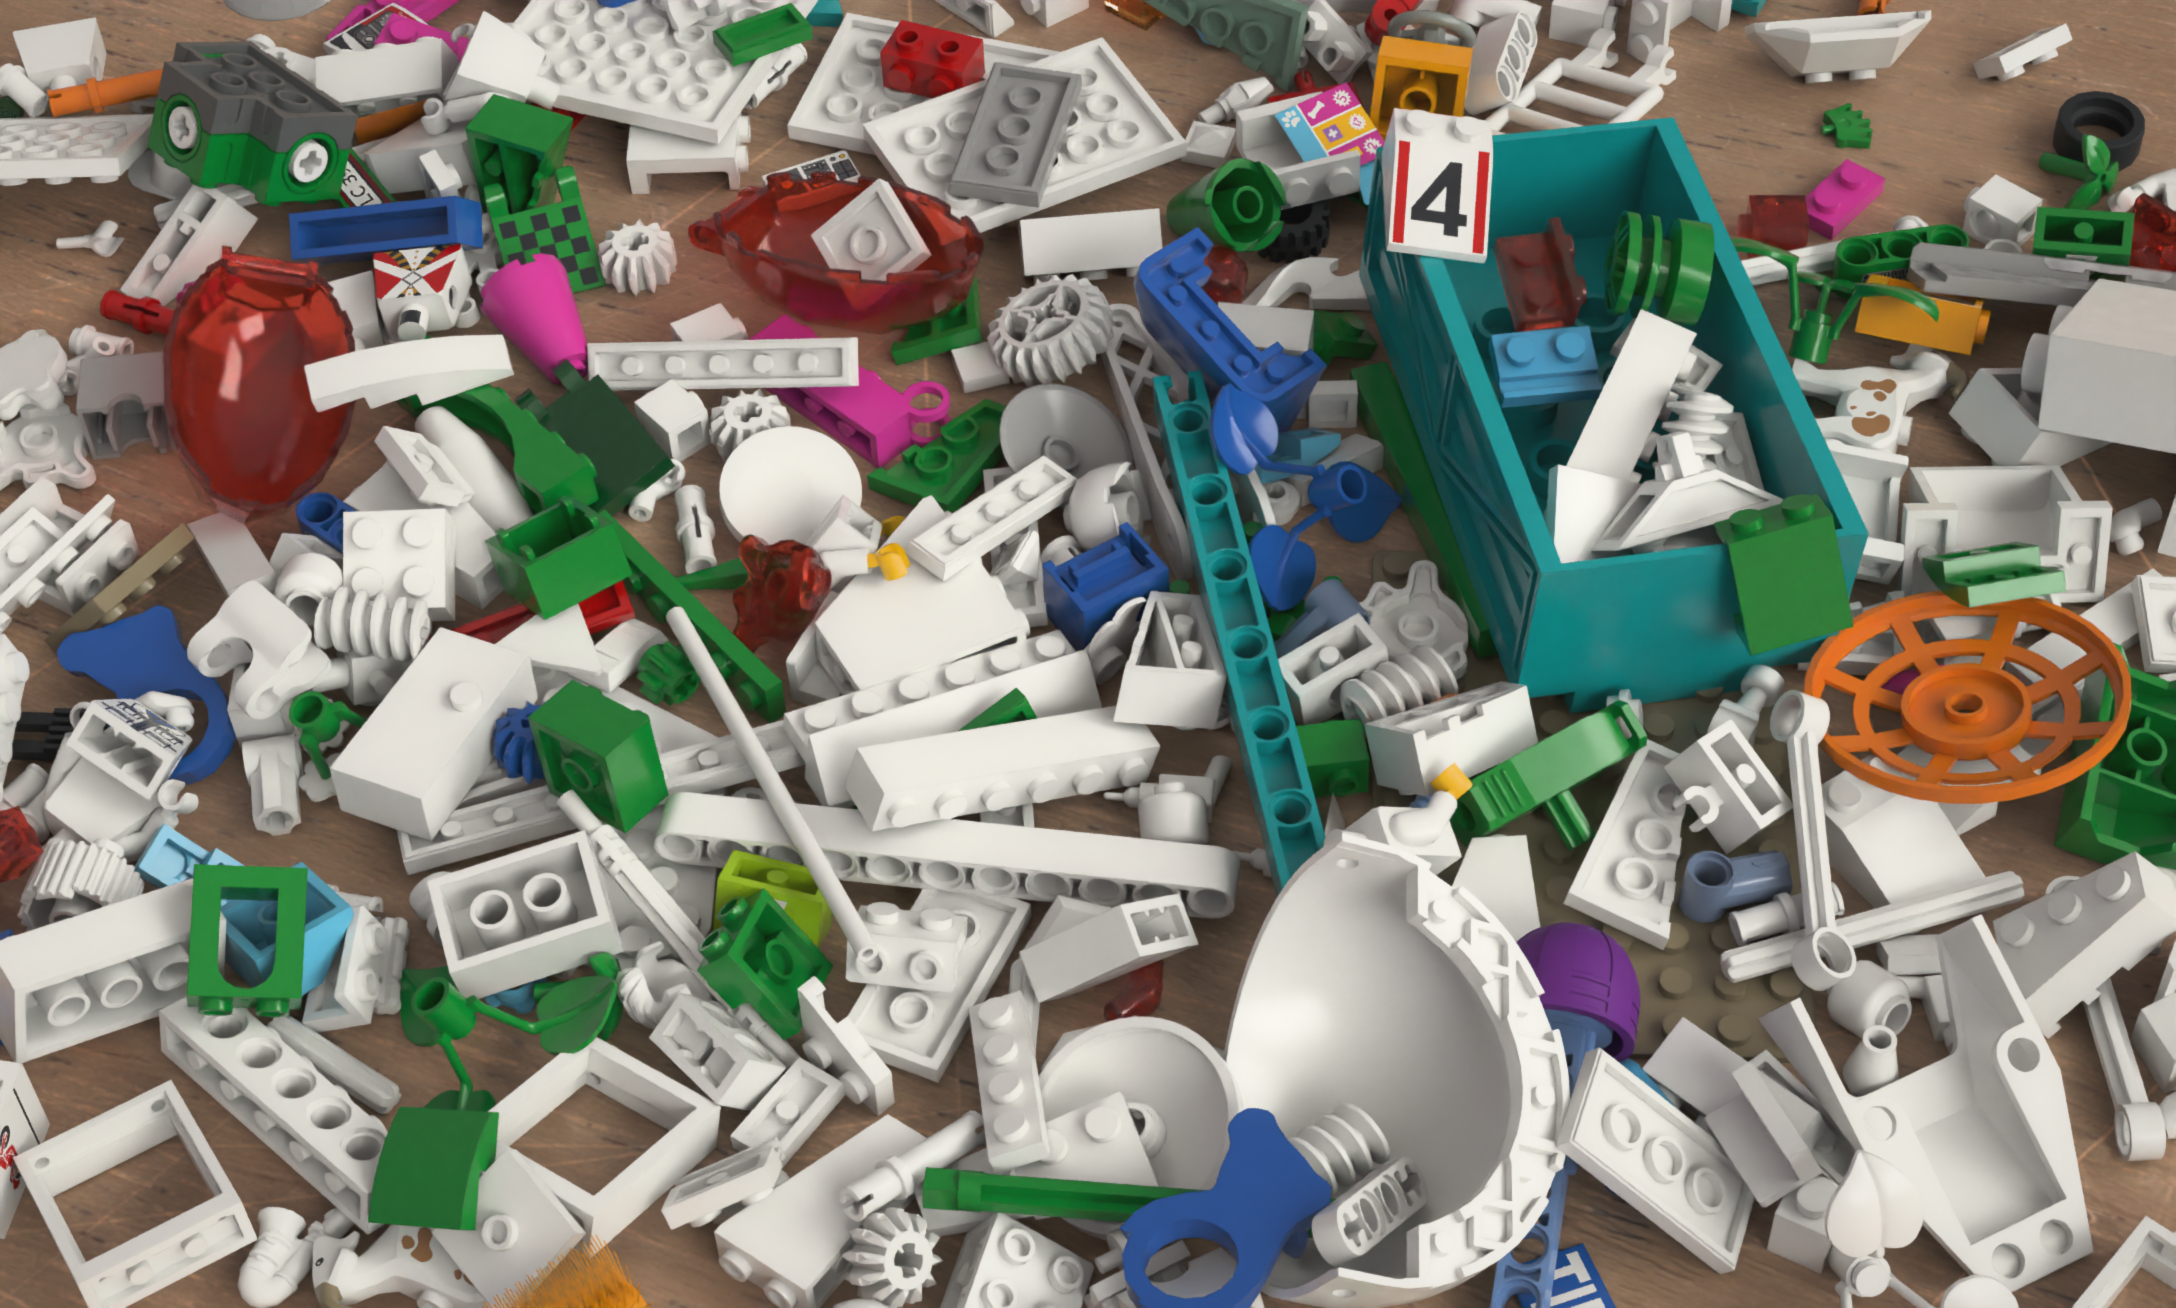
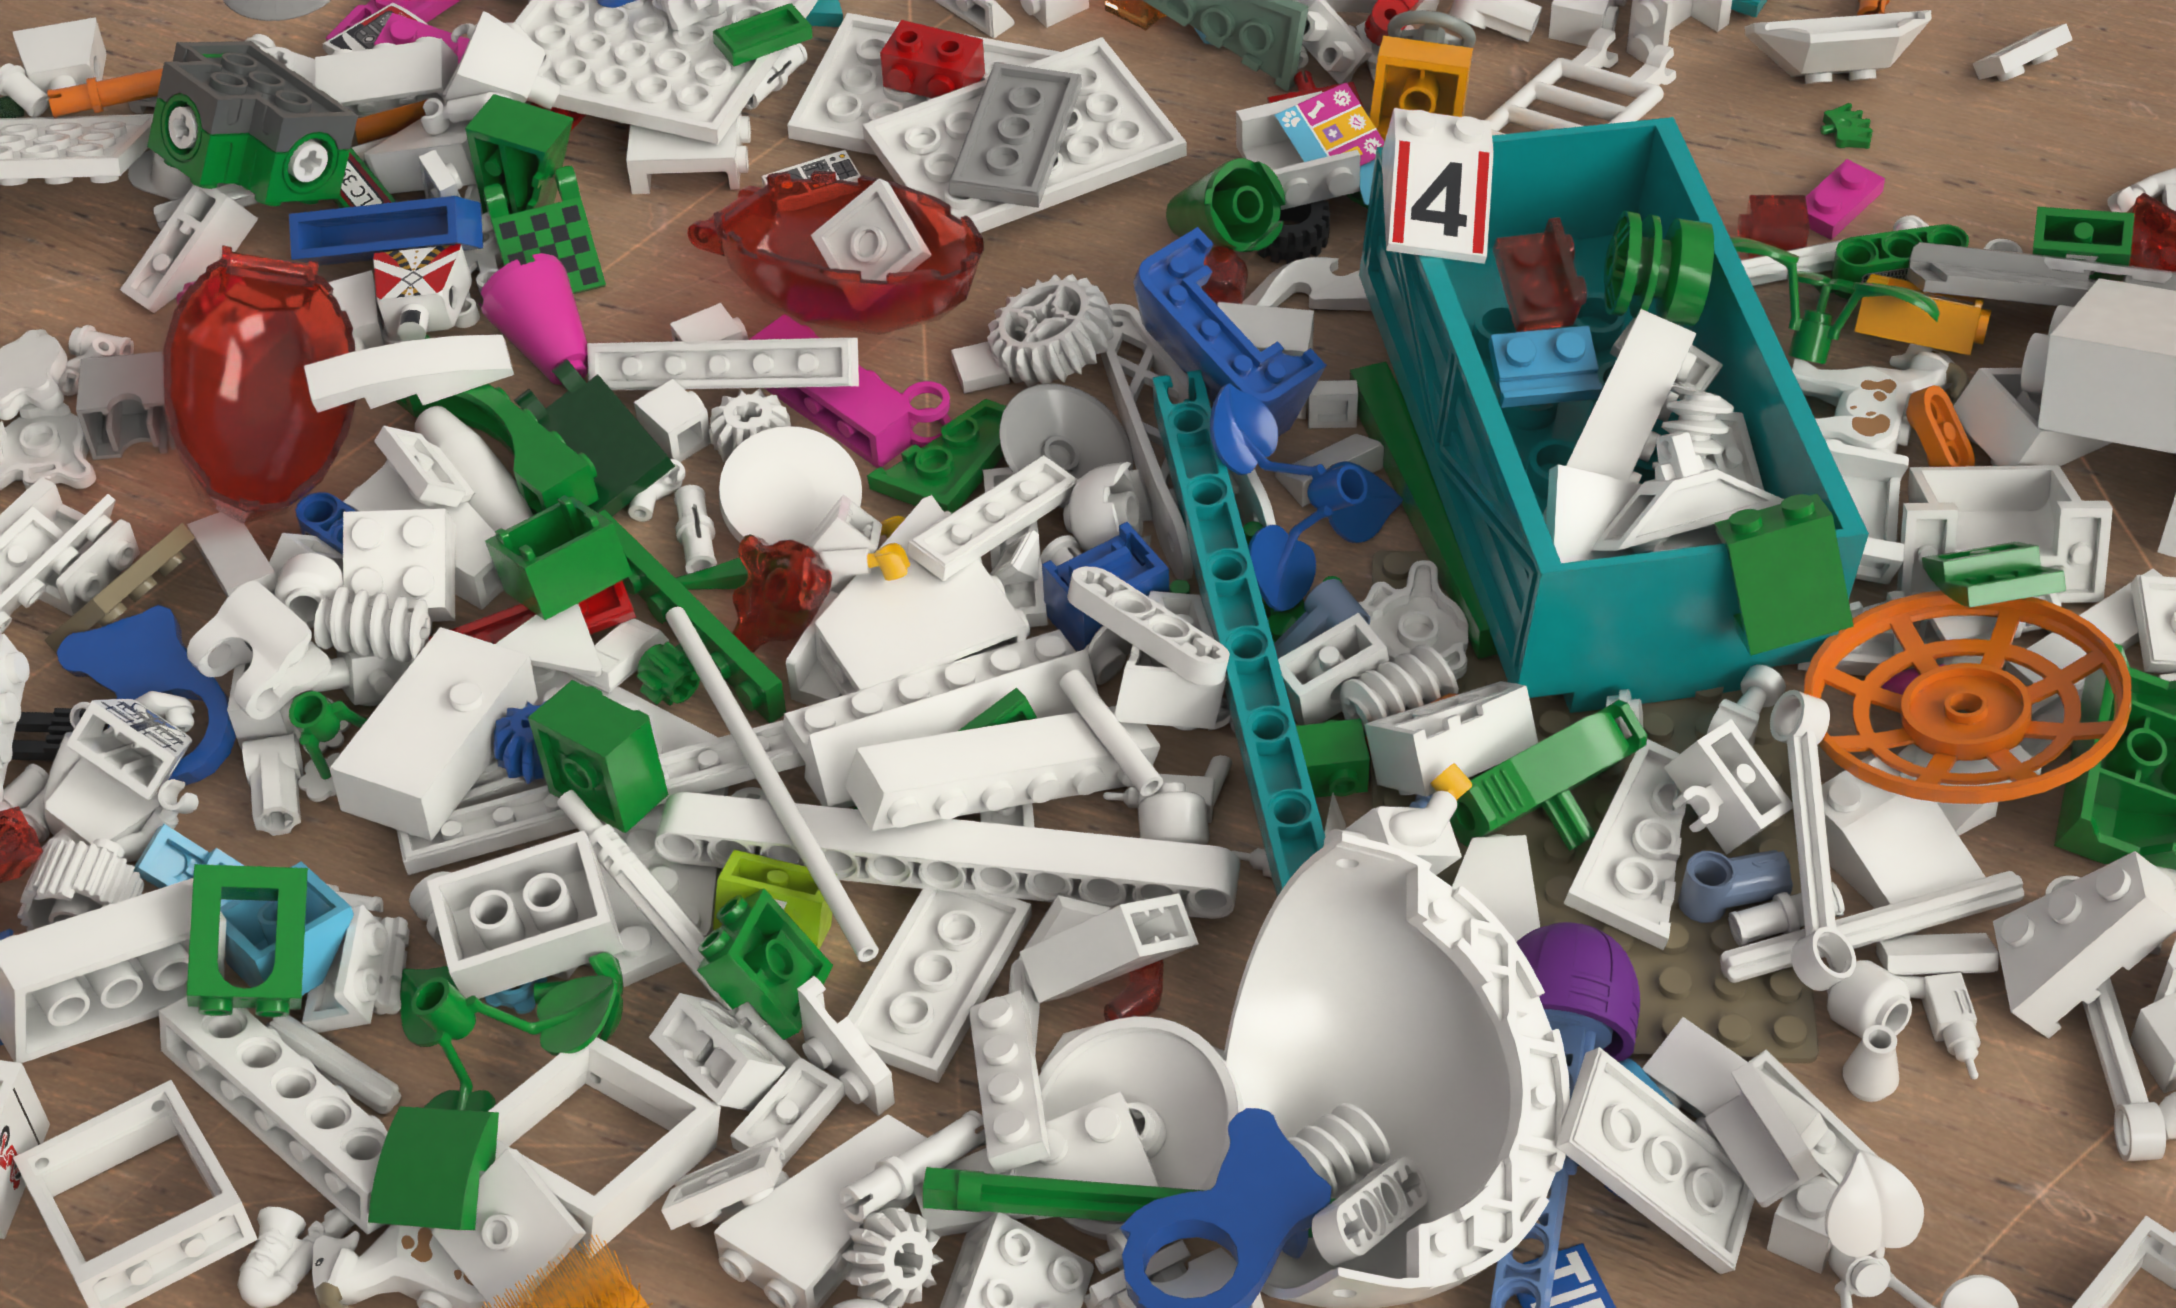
(101, 241): white hand -> none
(144, 314): red pin -> none
(637, 257): white gear -> none
(653, 985): white hair -> none
(912, 946): white bracket -> none
(954, 330): green wing -> none
(1088, 243): white slope -> none
(1111, 733): none -> white piece
(1148, 626): none -> white beam
(1209, 144): white tile -> none
(1237, 97): white piece -> none
(1283, 499): white plate -> none
(1299, 448): medium azure slope -> none
(1341, 335): green bracket -> none
(1500, 62): white beam -> none
(1939, 428): none -> orange plate
(1972, 1132): white windscreen -> none
(2000, 212): white brick -> none
(2093, 172): green plant -> none
(2101, 110): black tyre -> none
(2131, 520): white arm -> none

